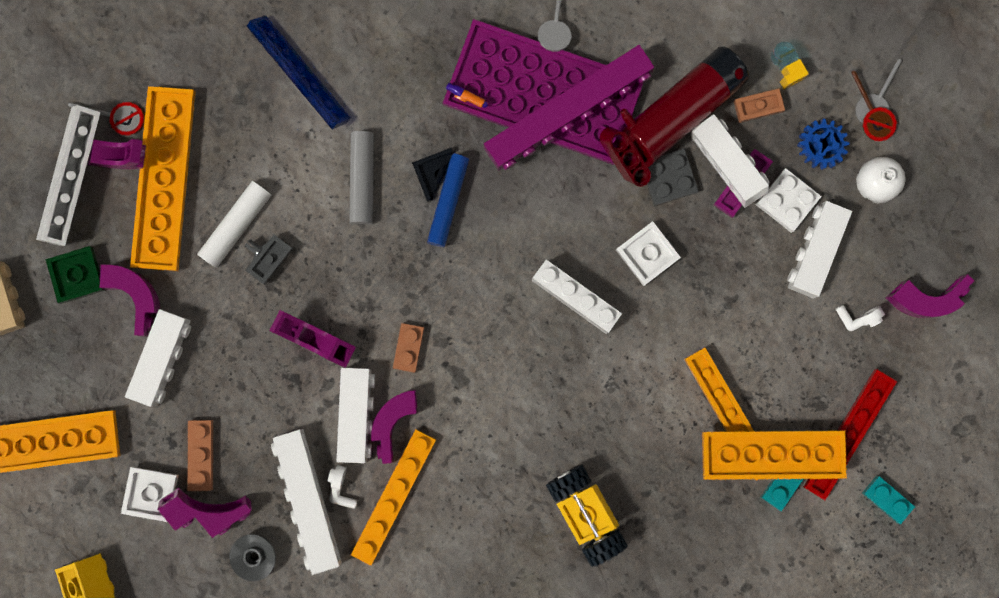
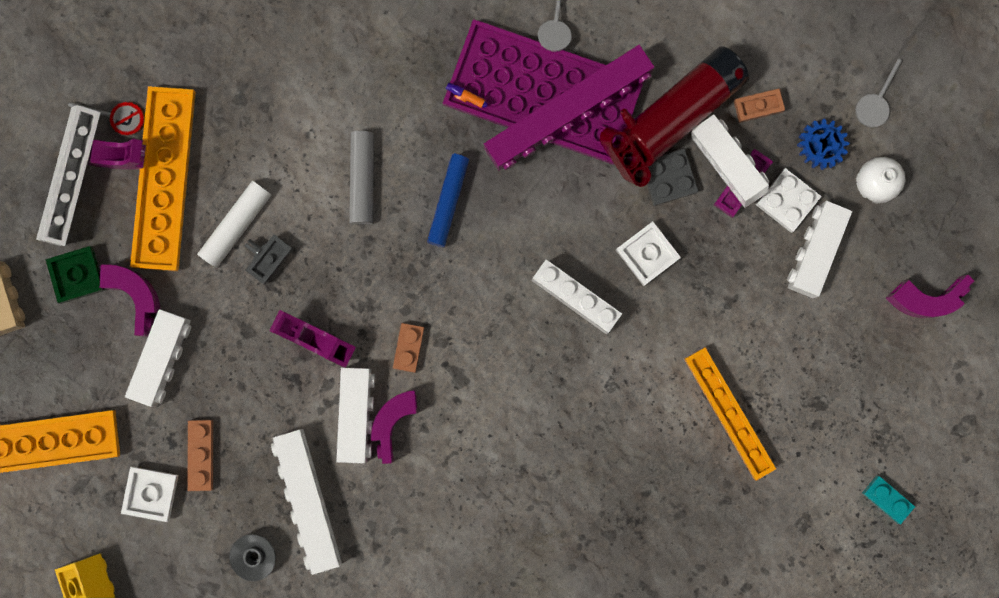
(215, 518): magenta arch -> none
(298, 72): clear blue plate -> none
(336, 478): white plate -> none
(393, 497): light orange plate -> none
(430, 170): black tile -> none
(587, 515): plate -> none
(774, 455): light orange plate -> none
(780, 492): teal plate -> none
(789, 64): leg -> none
(857, 424): red plate -> none
(871, 317): white plate -> none
(879, 122): piece -> none

